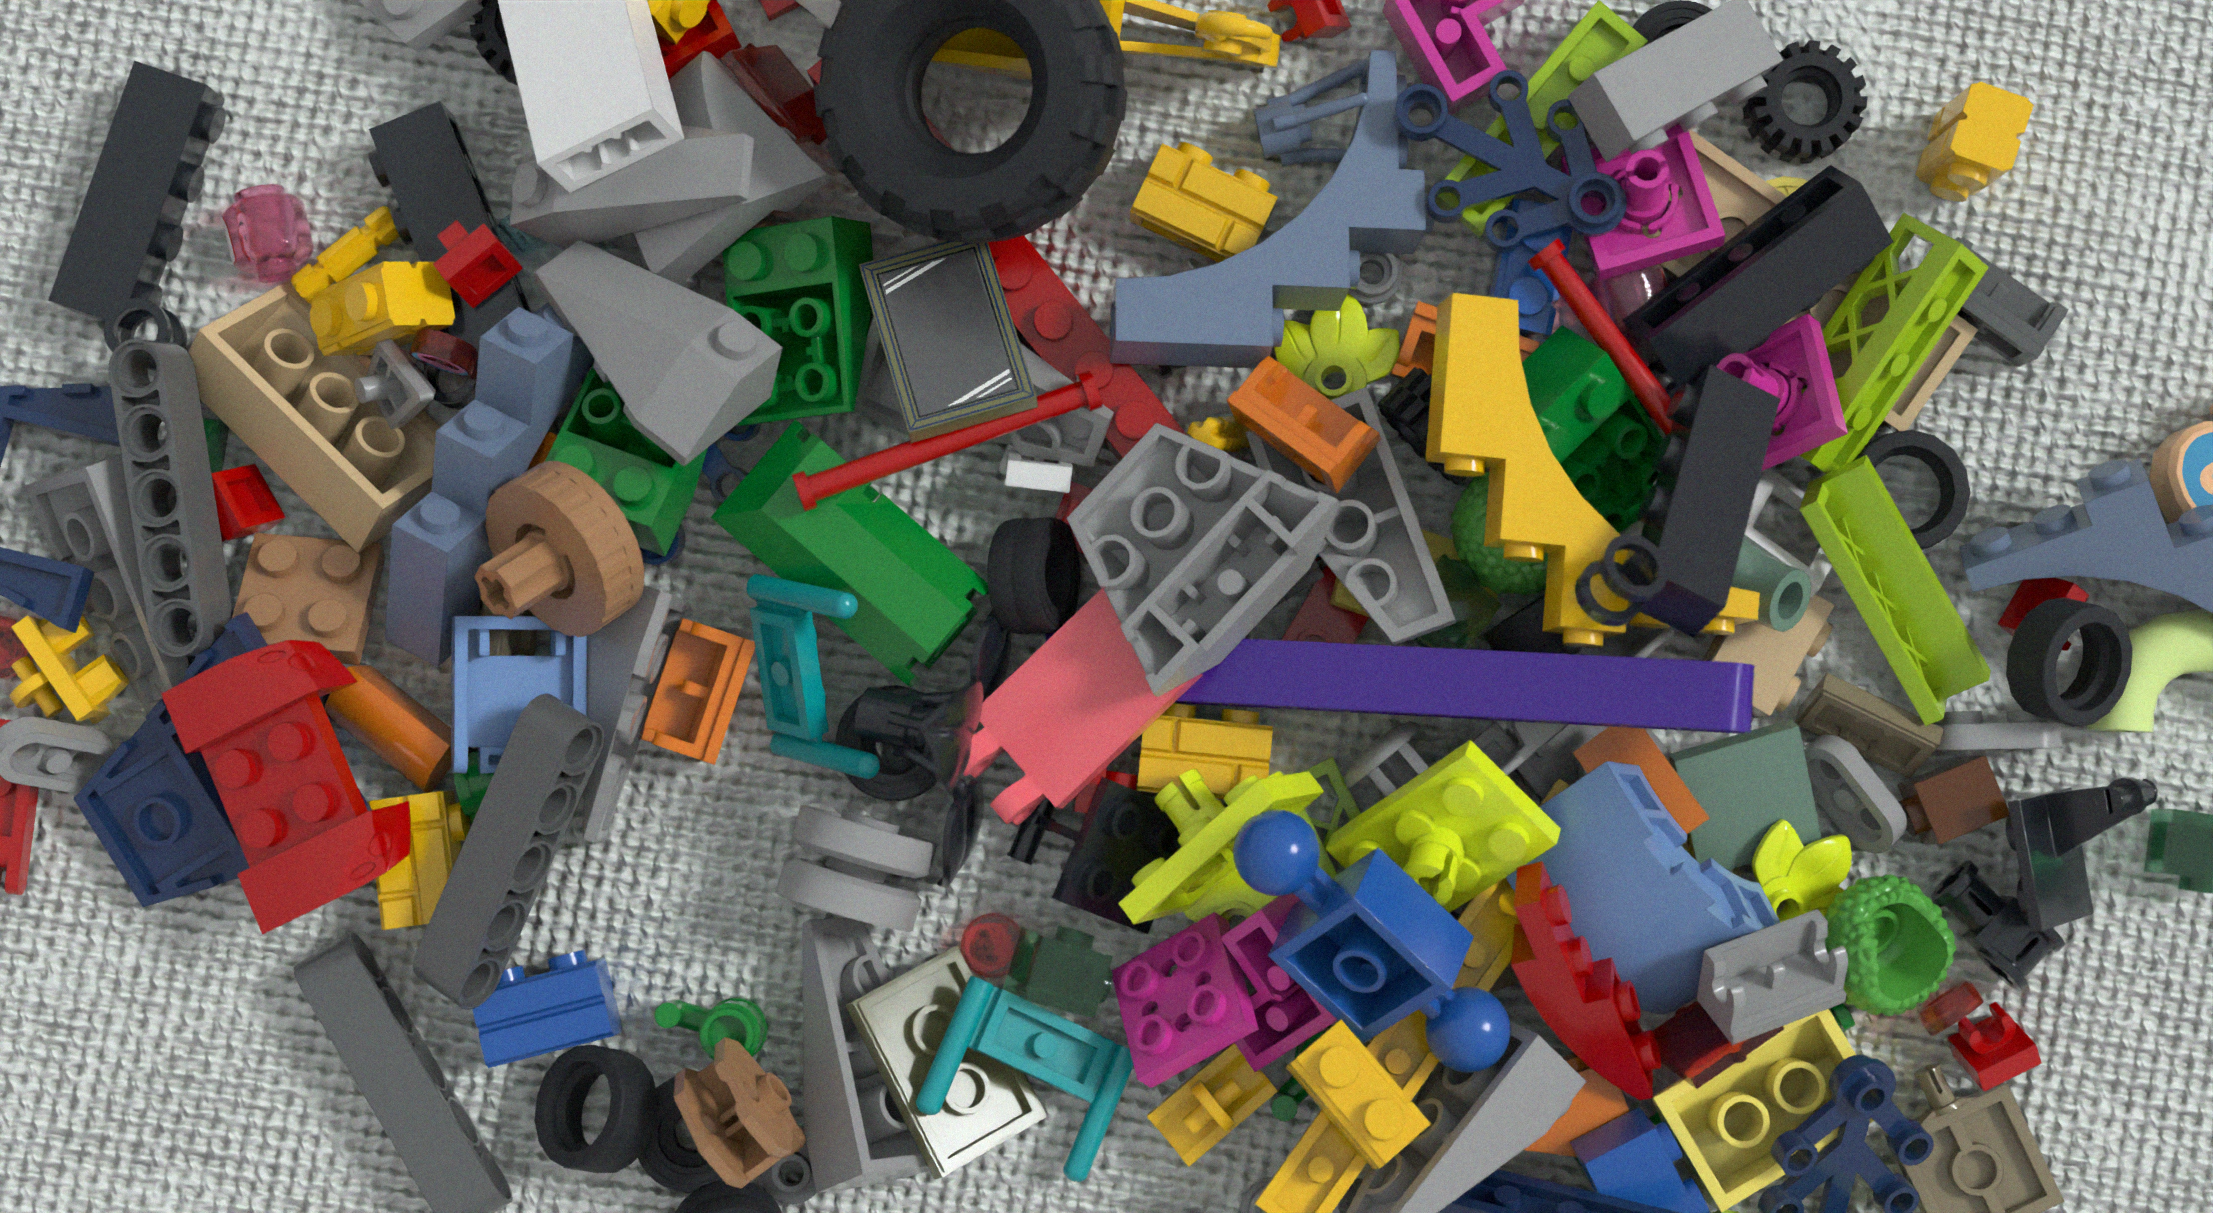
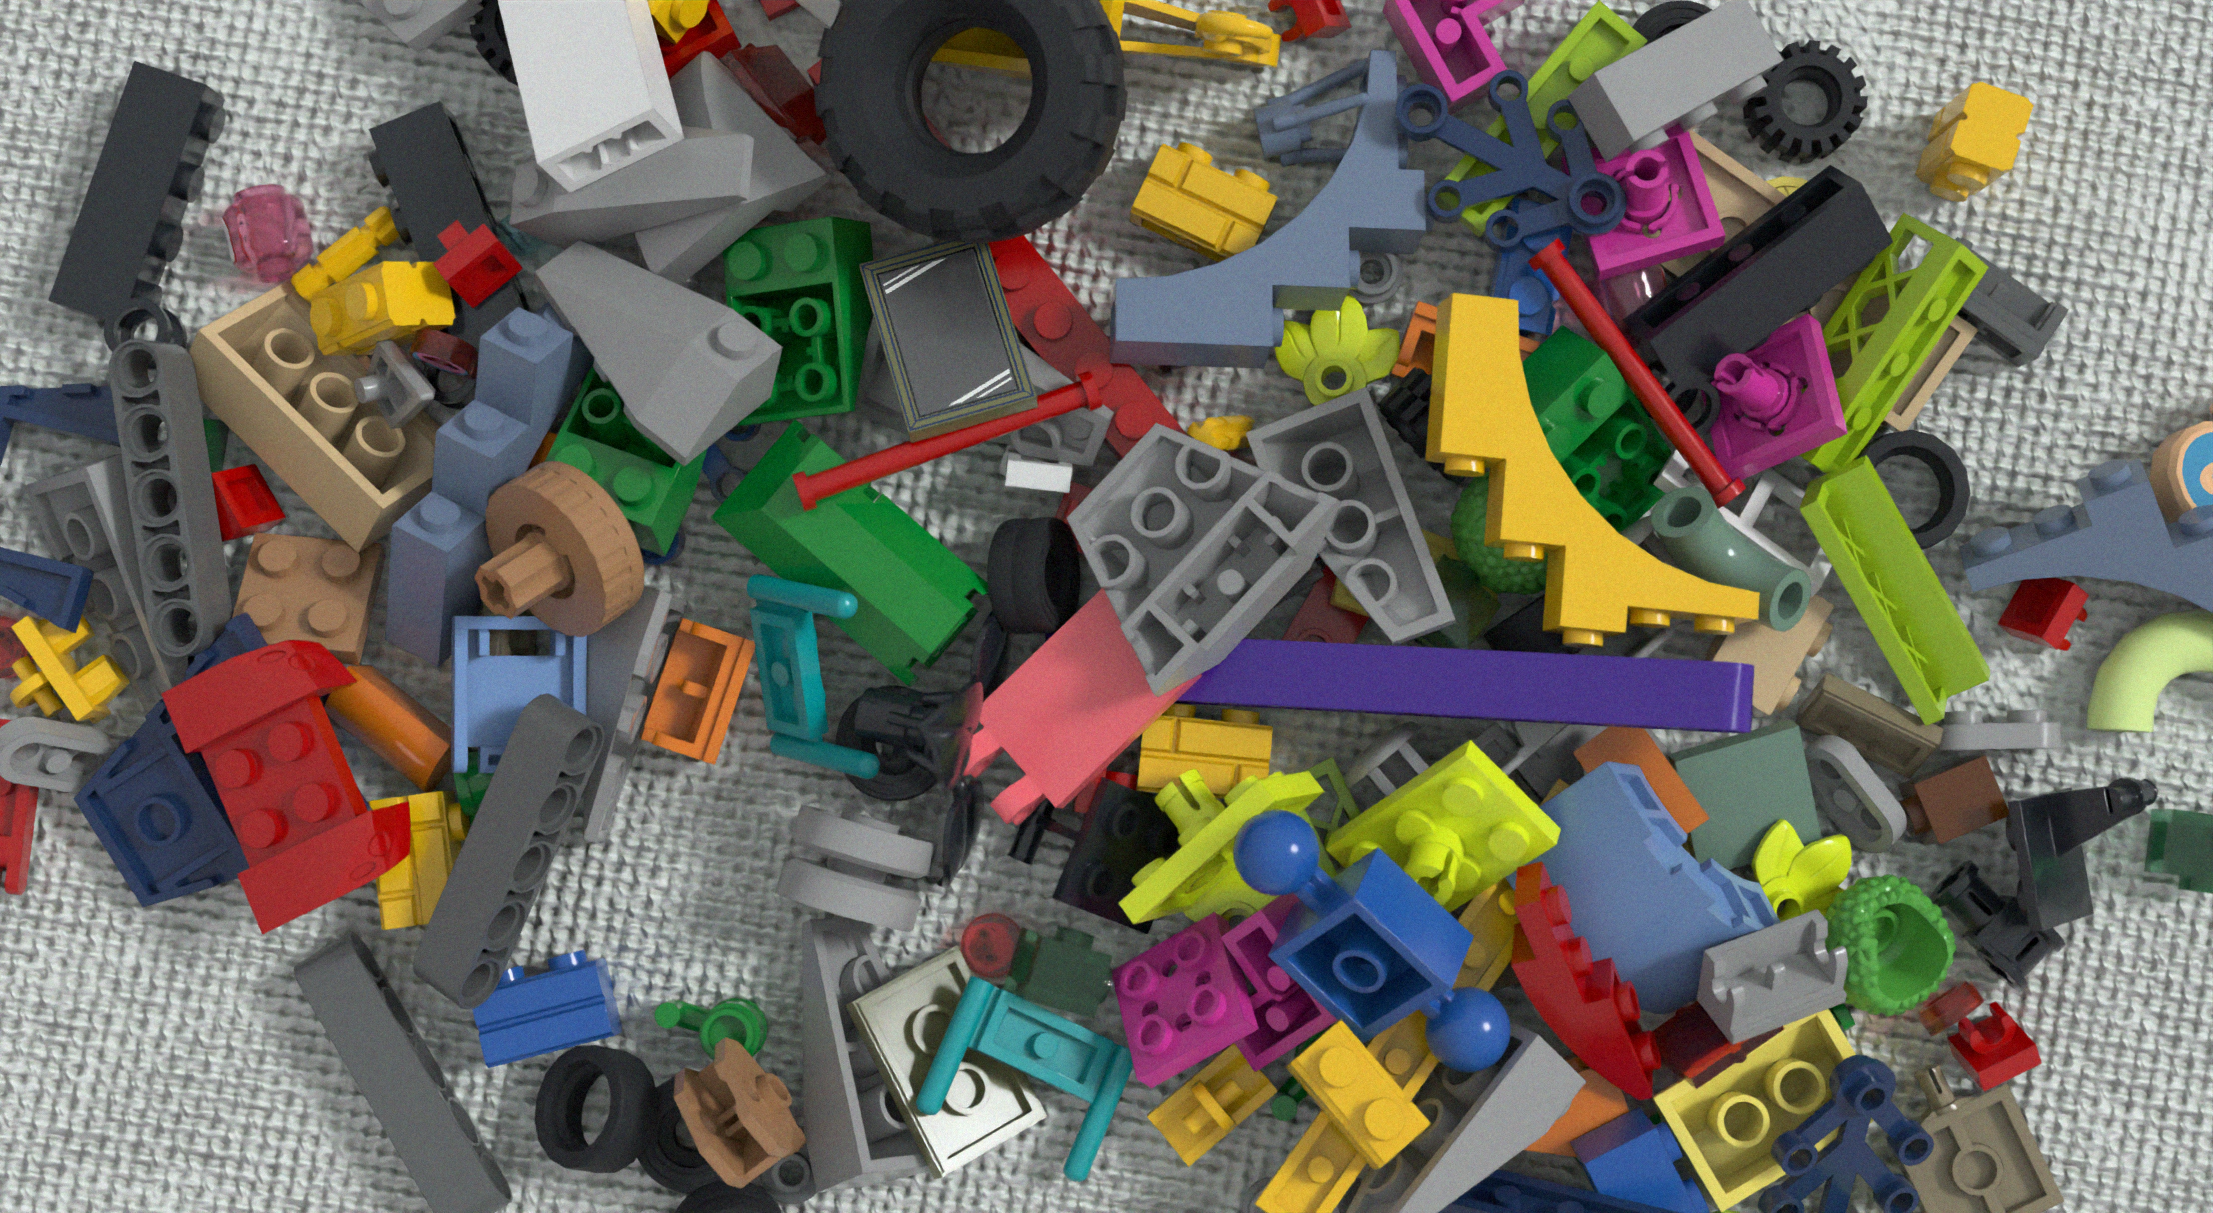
(1302, 424): orange hinge -> none
(1694, 510): black hinge -> none
(2035, 655): black tyre -> none

